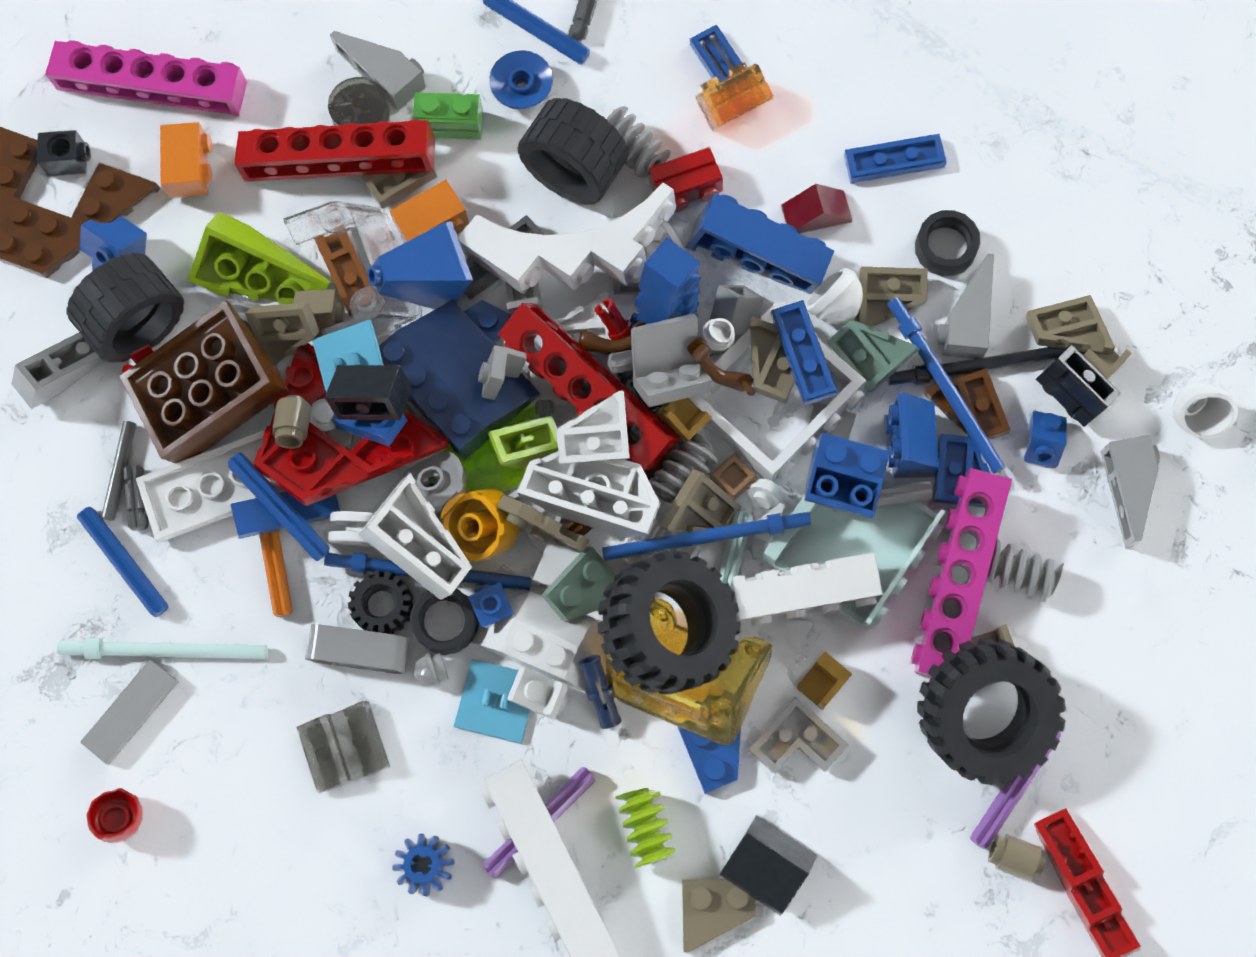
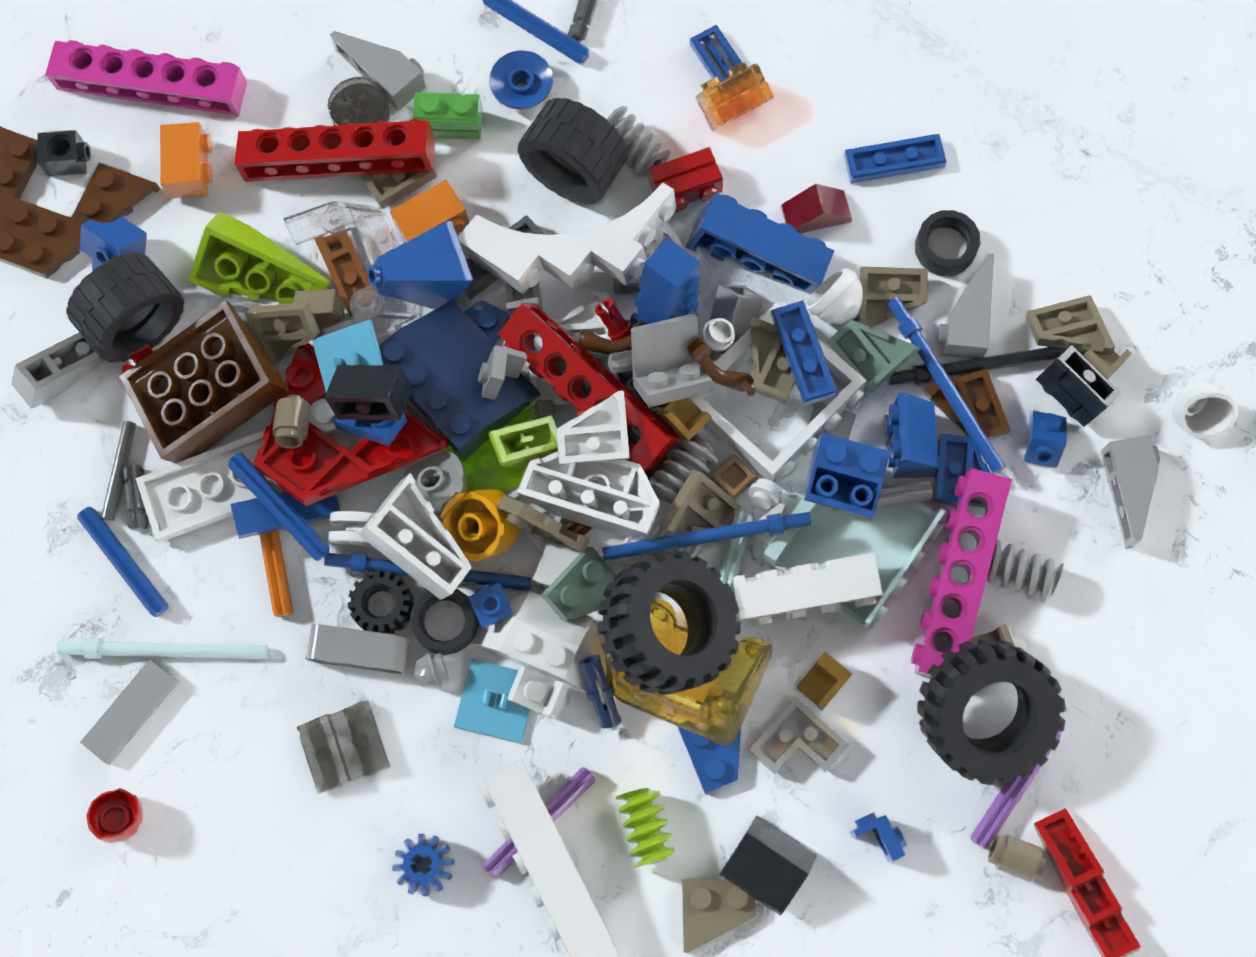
(890, 839): none -> blue bracket

